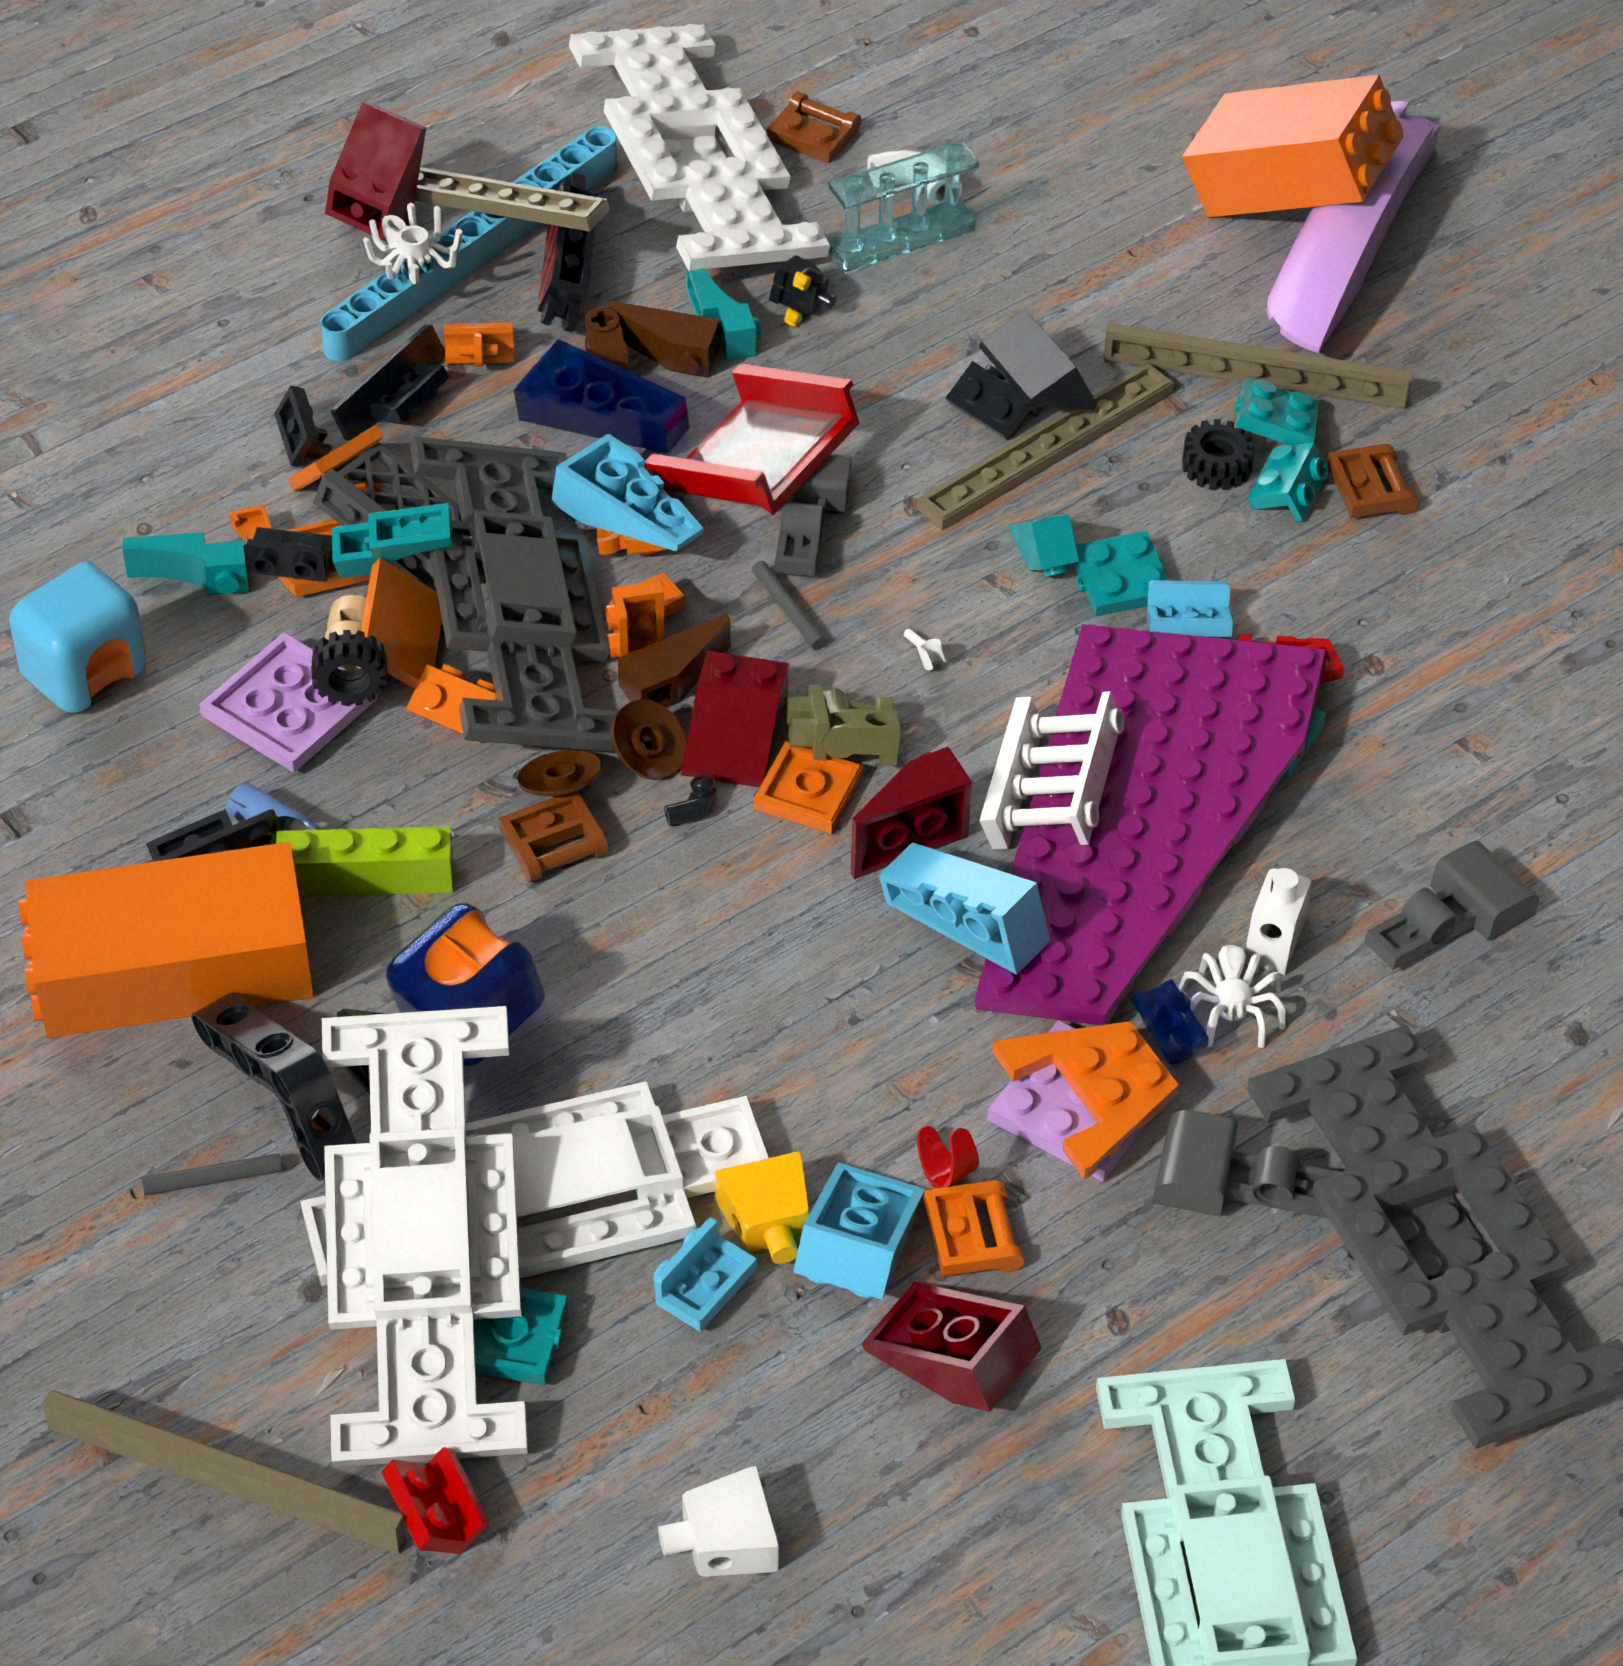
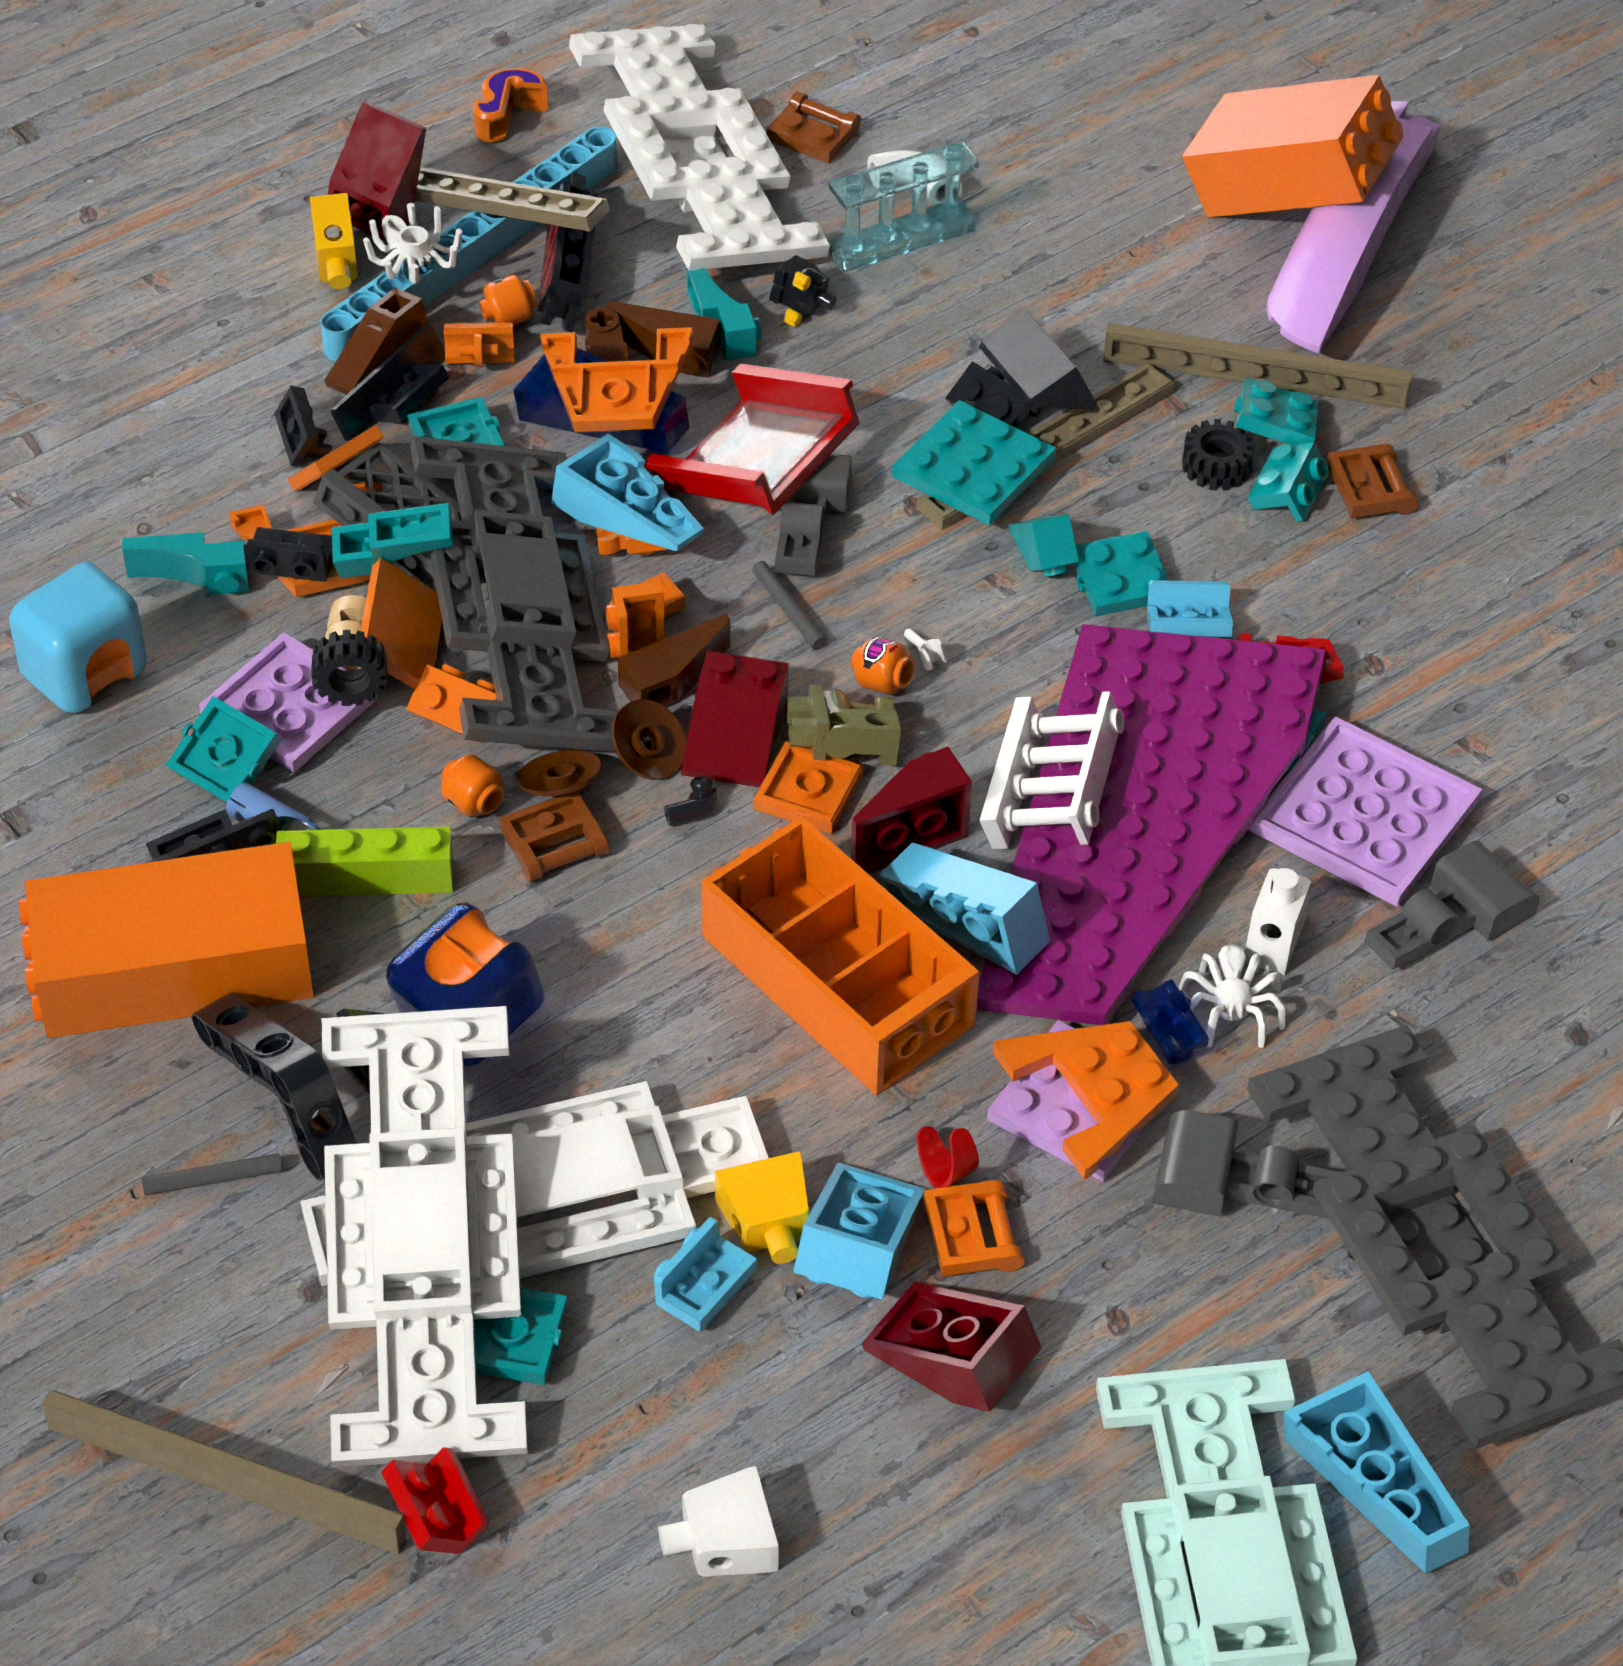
(222, 750): none -> teal plate
(335, 254): none -> yellow torso
(377, 336): none -> reddish brown slope
(458, 422): none -> teal plate
(472, 786): none -> orange head
(500, 94): none -> orange animal
(508, 300): none -> orange head
(620, 392): none -> orange wing
(839, 954): none -> orange container
(883, 665): none -> orange head
(974, 462): none -> teal plate
(1366, 810): none -> lavender plate
(1378, 1467): none -> medium azure wedge

